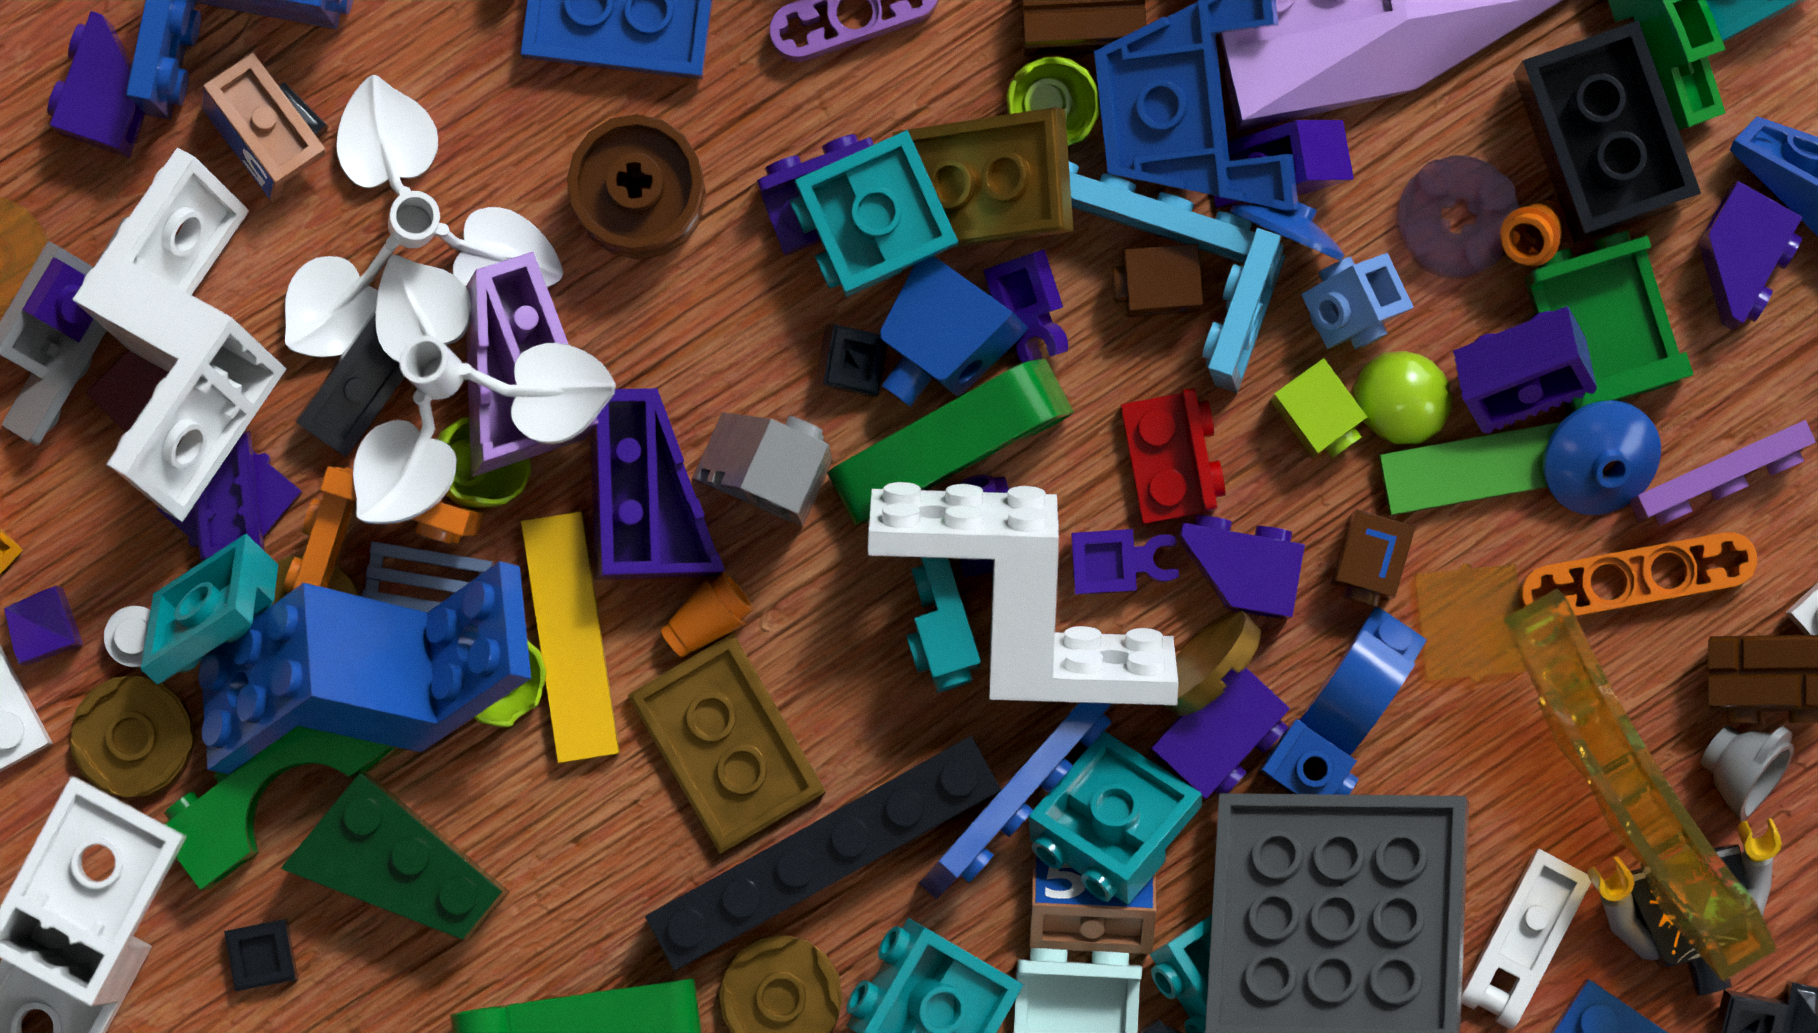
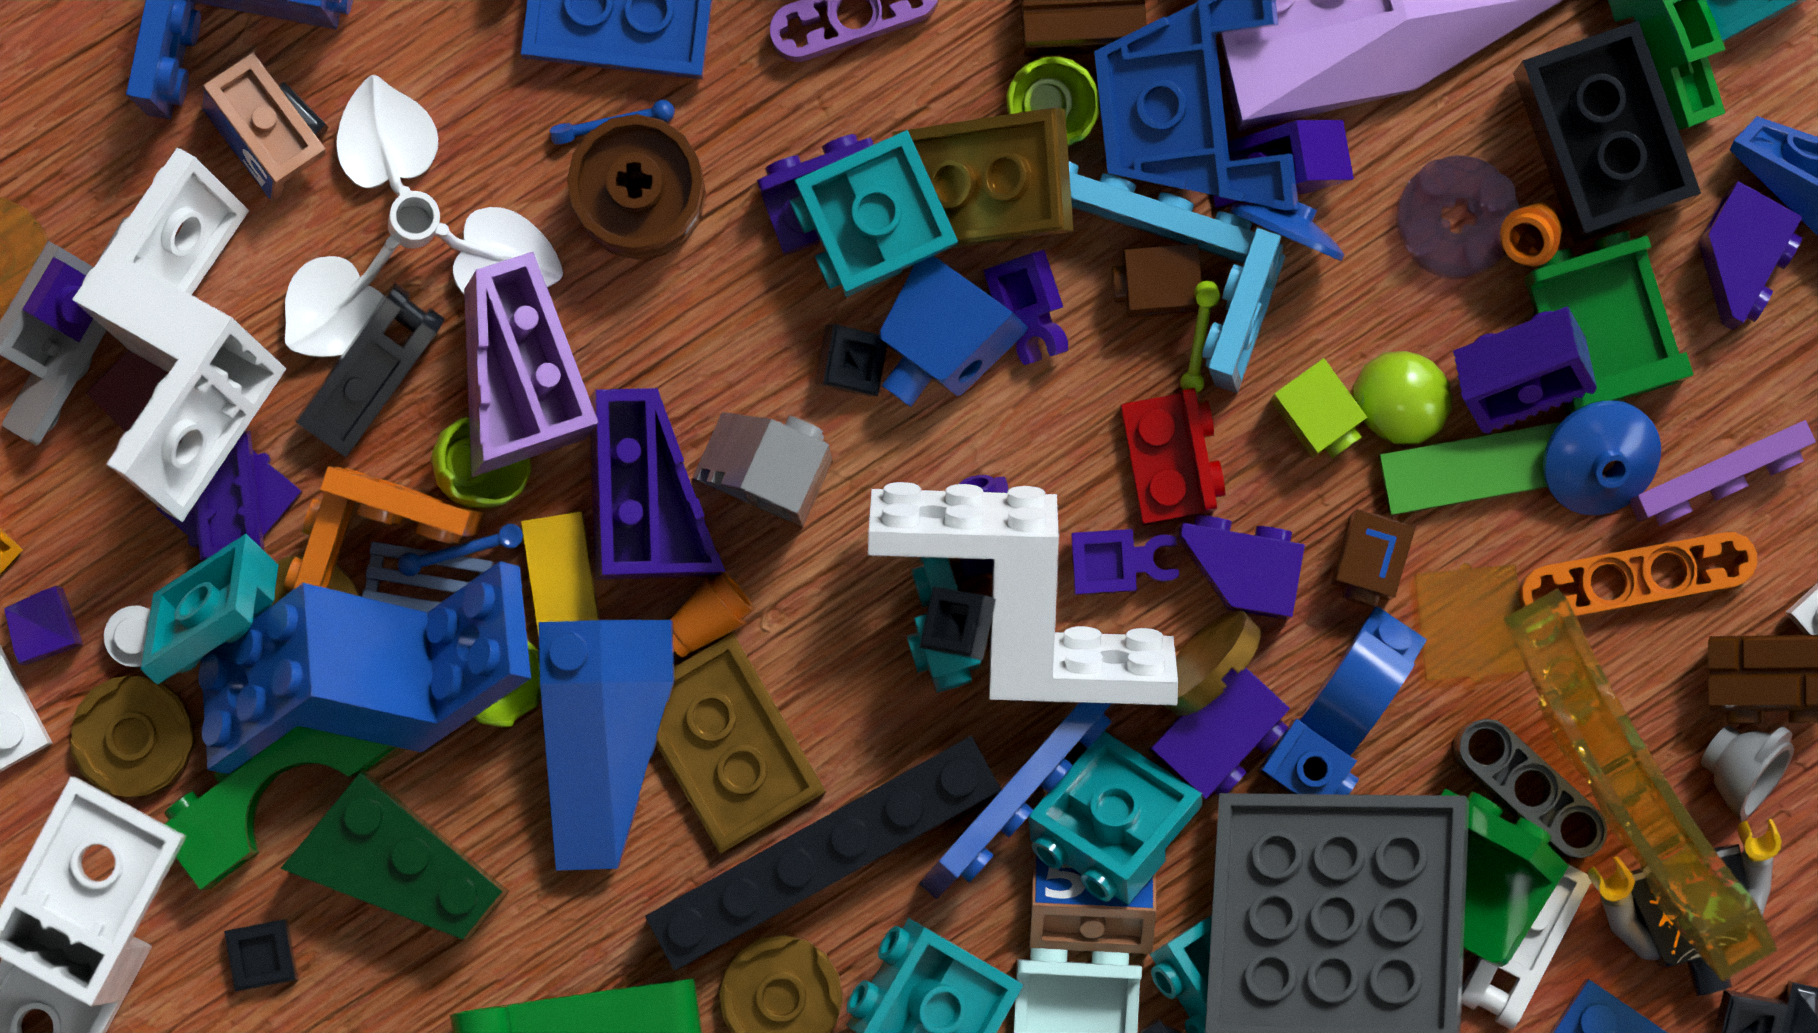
(94, 98): dark purple slope -> none
(417, 315): white plant -> none
(509, 537): none -> blue hinge
(567, 132): none -> blue hinge
(601, 719): none -> blue wedge
(954, 436): green beam -> none
(957, 623): none -> black tile
(1207, 296): none -> lime hinge
(1356, 301): medium blue brick -> none
(1506, 880): none -> green bracket
(1559, 795): none -> dark grey beam

